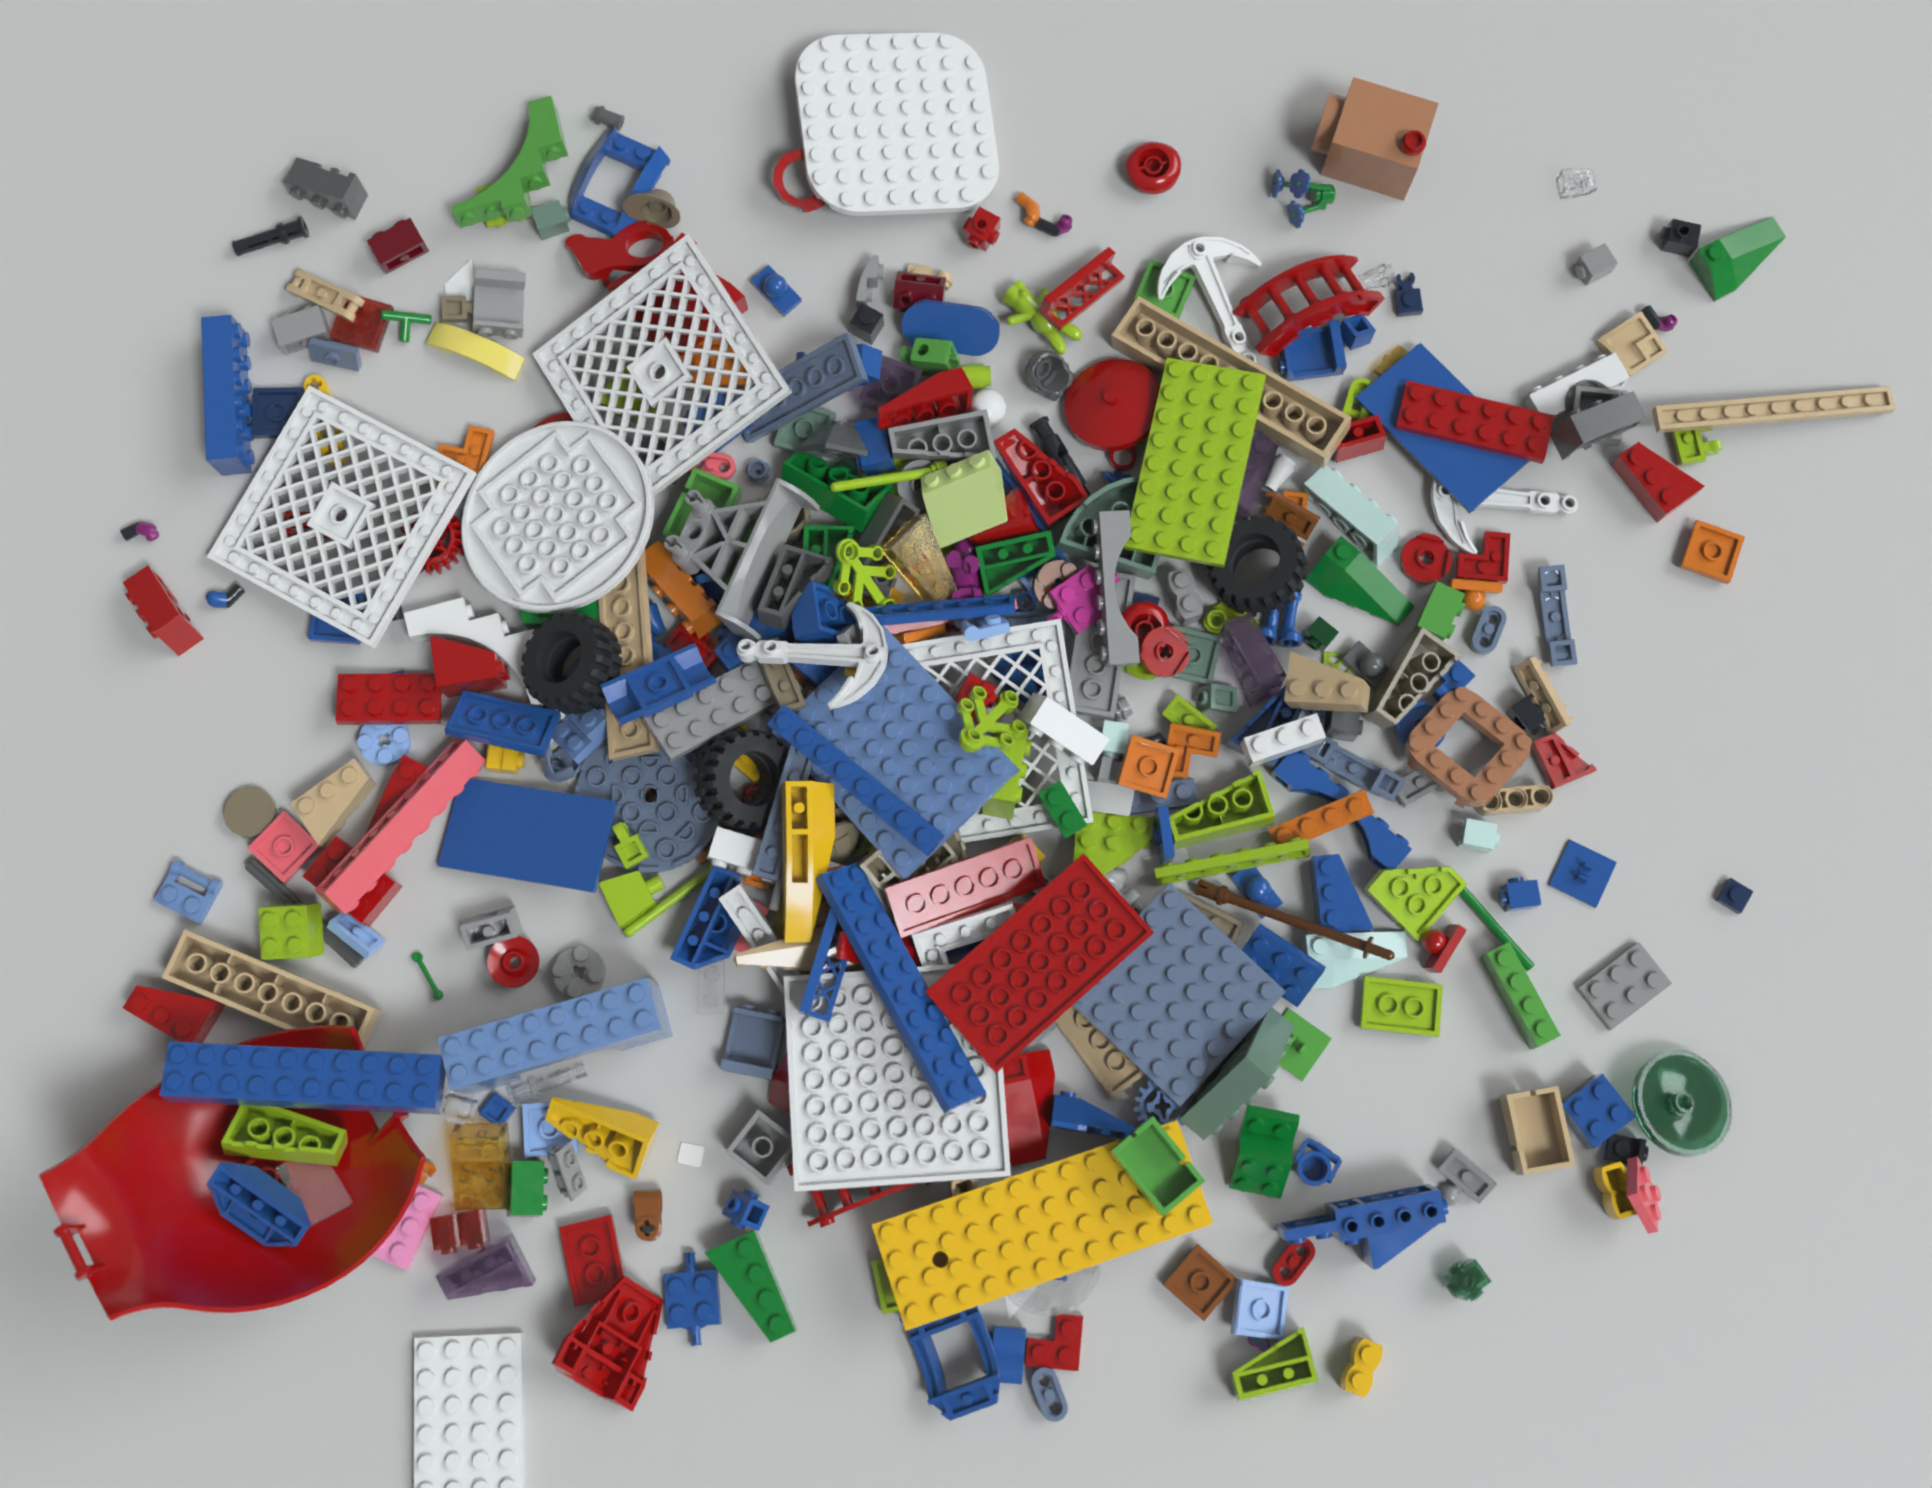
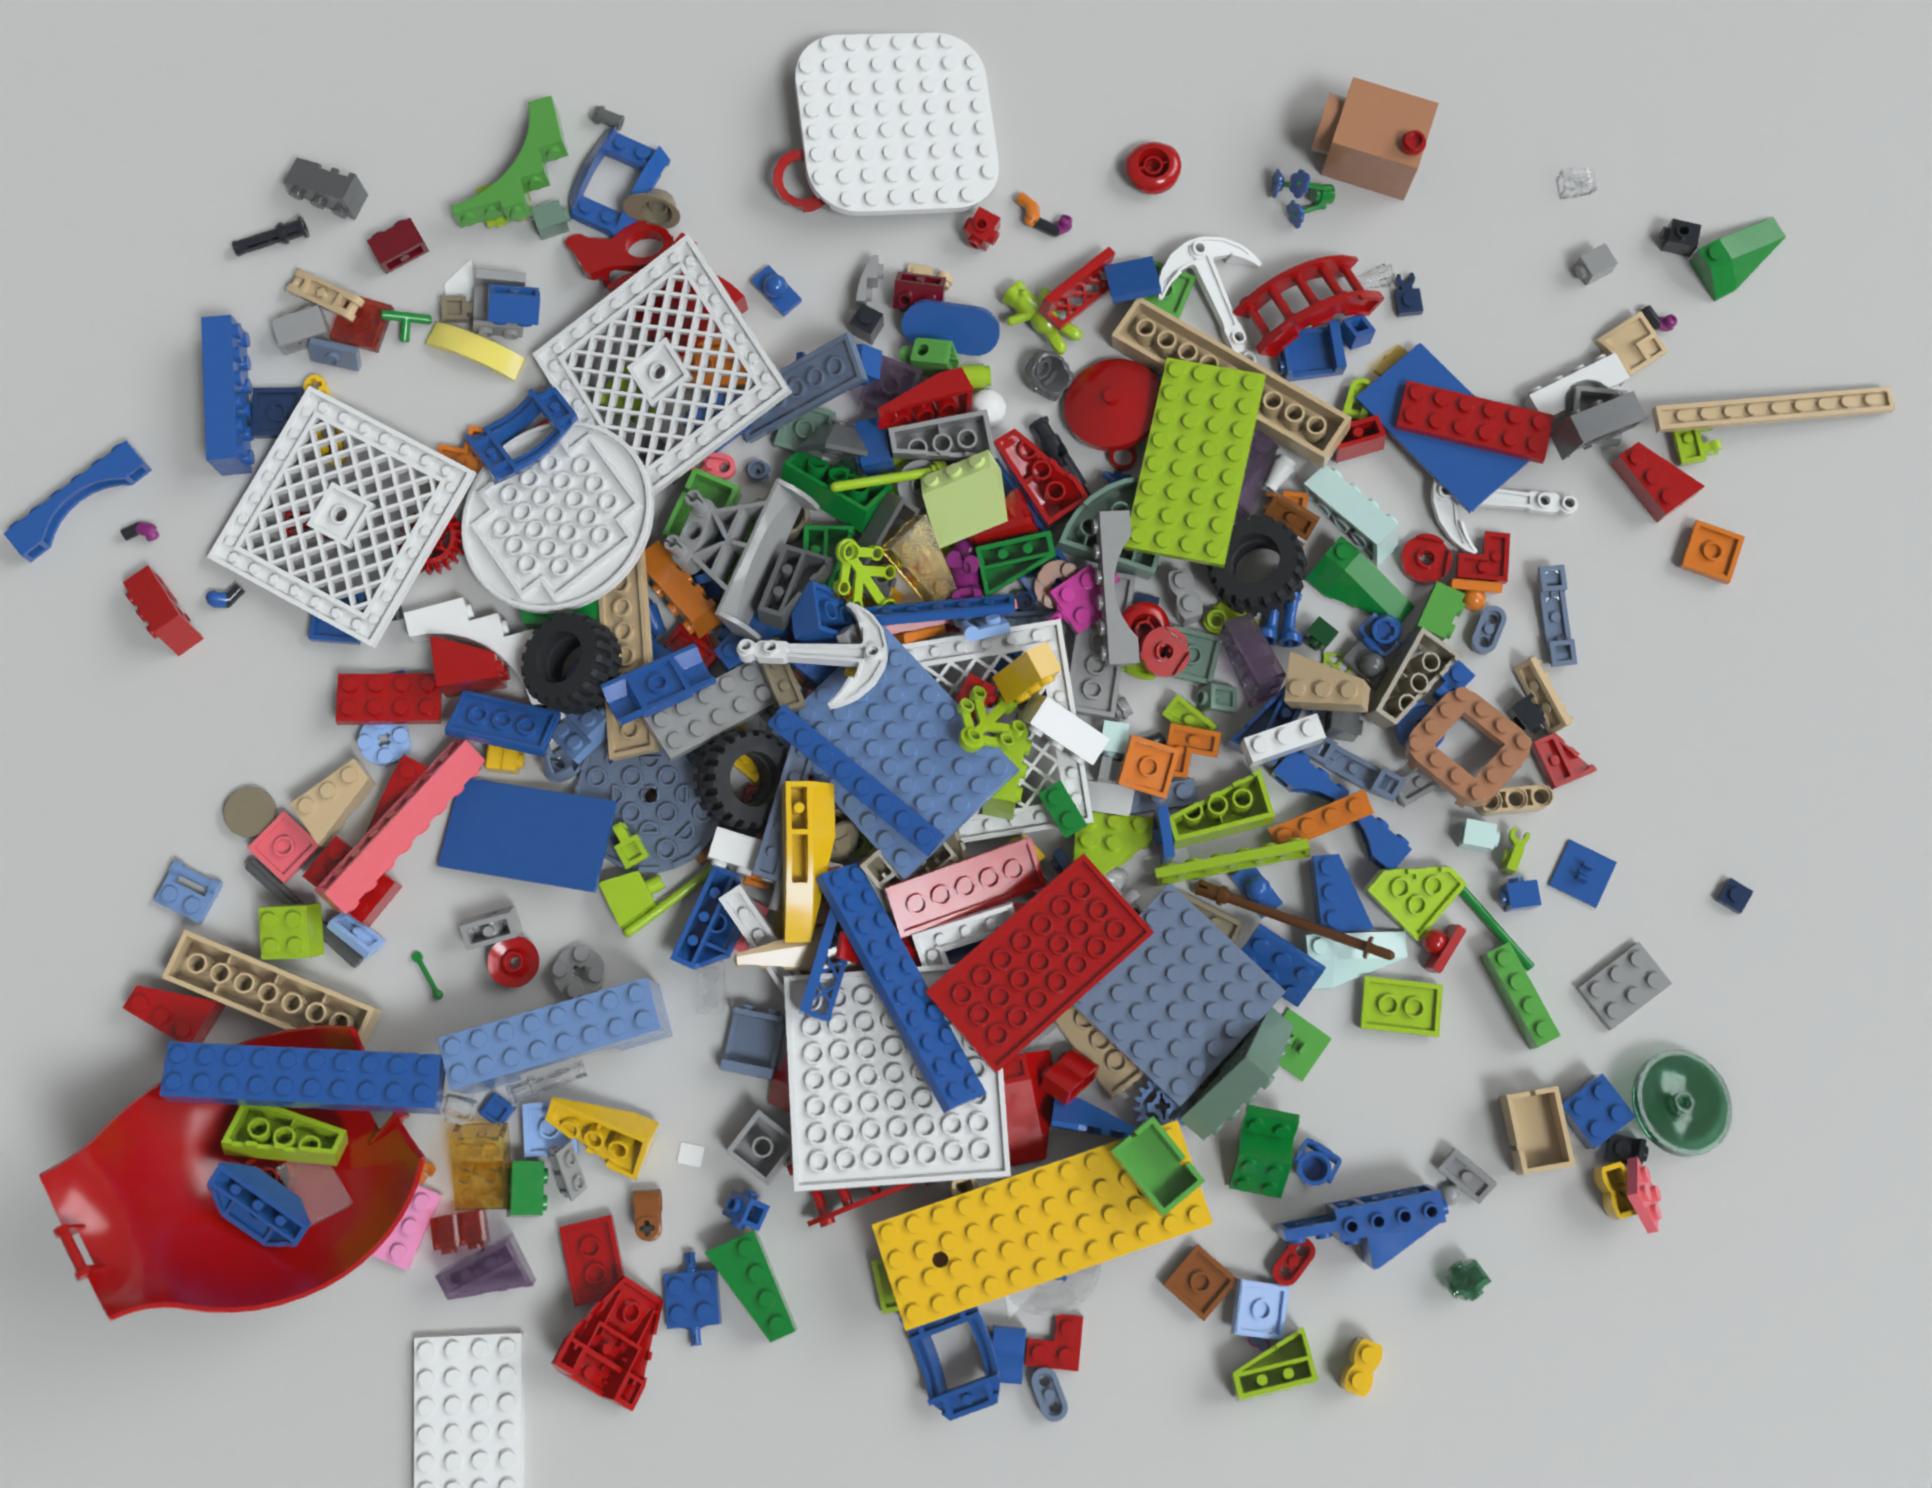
(37, 530): none -> blue arch
(488, 444): none -> blue wedge
(513, 305): none -> blue brick
(1027, 674): none -> yellow wedge
(1060, 860): none -> dark blue plate
(1069, 1075): none -> red brick
(1132, 279): none -> blue tile
(1383, 631): none -> blue piece
(1512, 857): none -> lime plate

